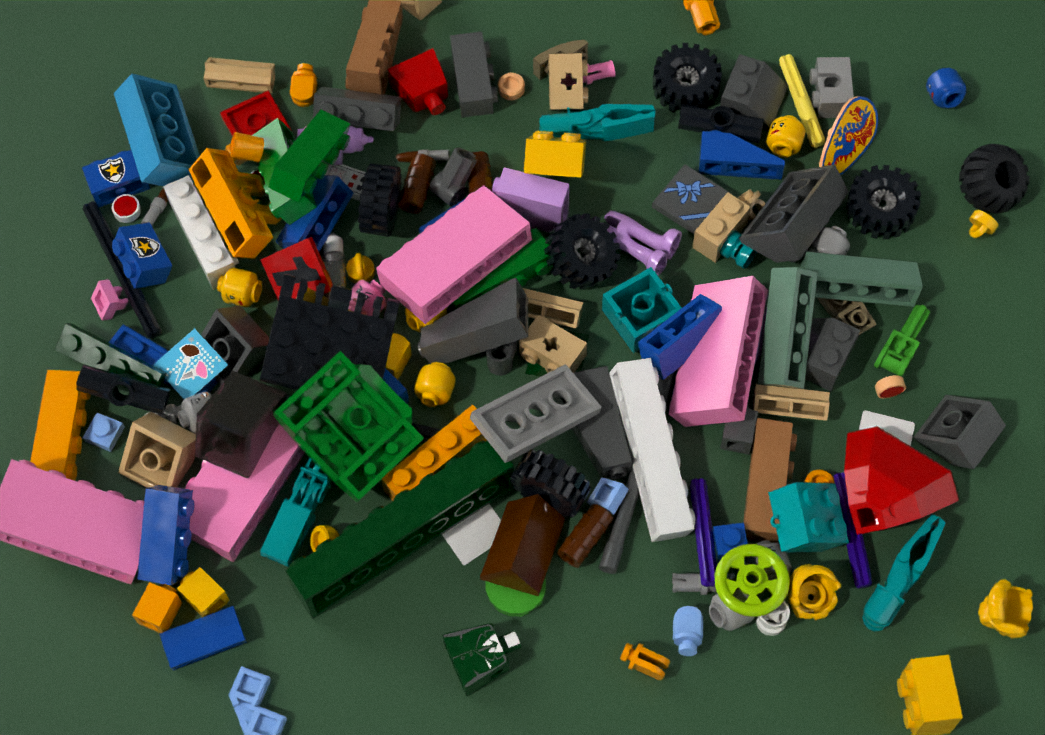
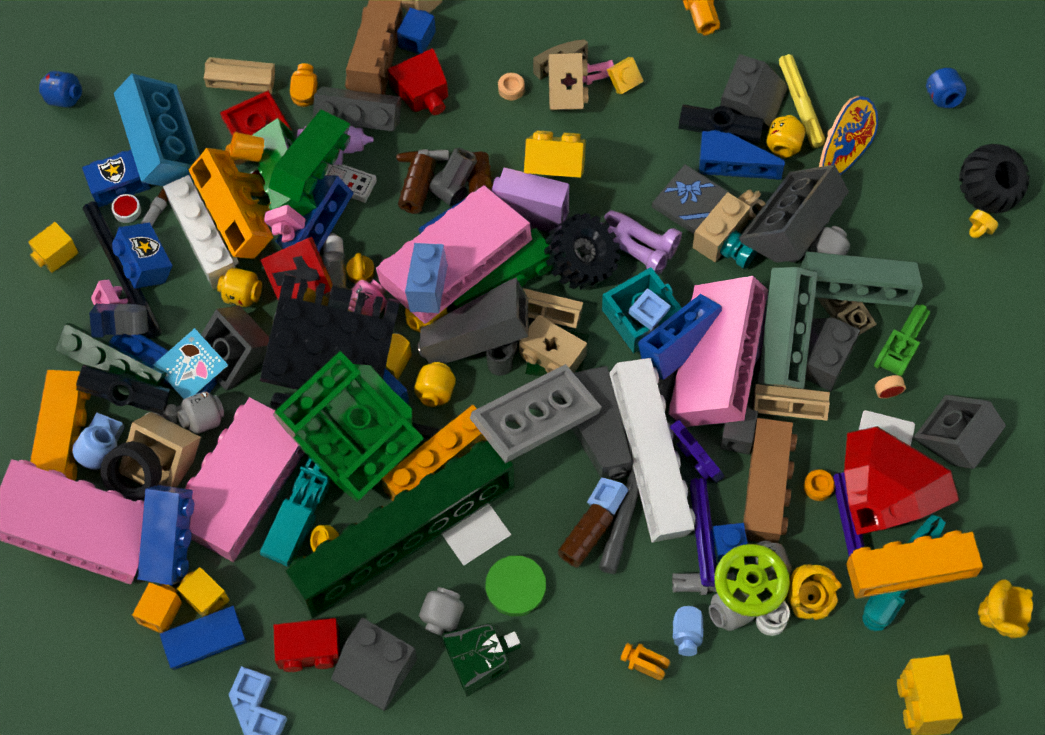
(52, 247): none -> yellow brick
(60, 89): none -> blue head
(93, 446): none -> light blue head
(118, 319): none -> leg
(144, 456): none -> black tyre
(237, 423): clear smoke slope -> none
(284, 222): none -> bright pink tile
(307, 644): none -> red brick
(374, 664): none -> dark grey slope
(379, 199): black bush -> none
(416, 31): none -> blue brick
(426, 278): none -> medium blue brick
(441, 611): none -> light grey head
(473, 74): dark grey brick -> none
(523, 545): reddish brown slope -> none
(552, 480): black bush -> none
(604, 123): teal arm -> none
(625, 75): none -> yellow plate
(649, 309): none -> light blue plate
(686, 64): black bush -> none
(689, 446): none -> dark purple wing
(808, 517): teal brick -> none
(832, 85): light grey brick -> none
(883, 185): black bush -> none
(913, 564): none -> light orange brick

